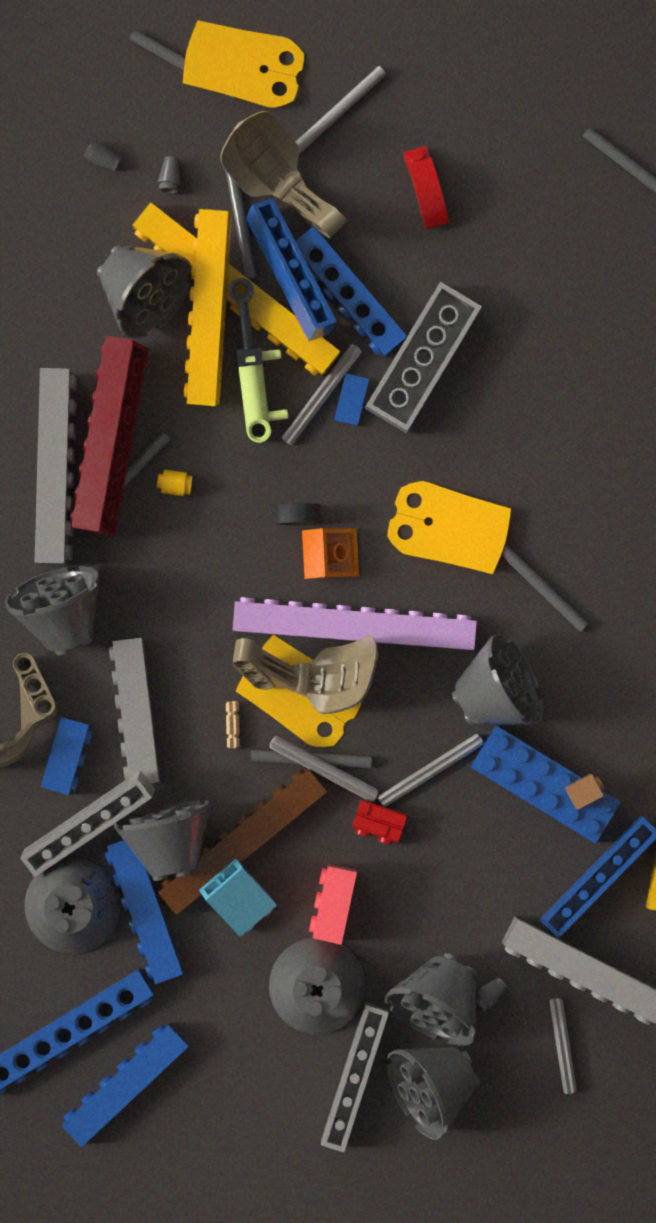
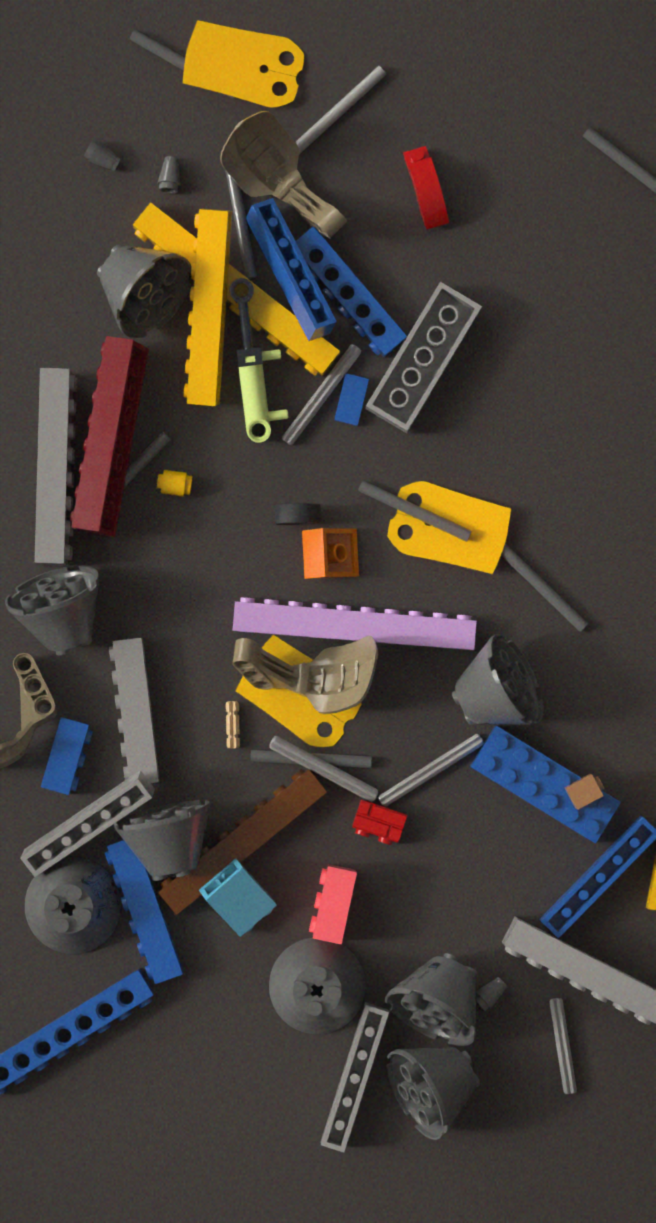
(125, 1084): blue brick -> none
(414, 511): none -> dark grey piece

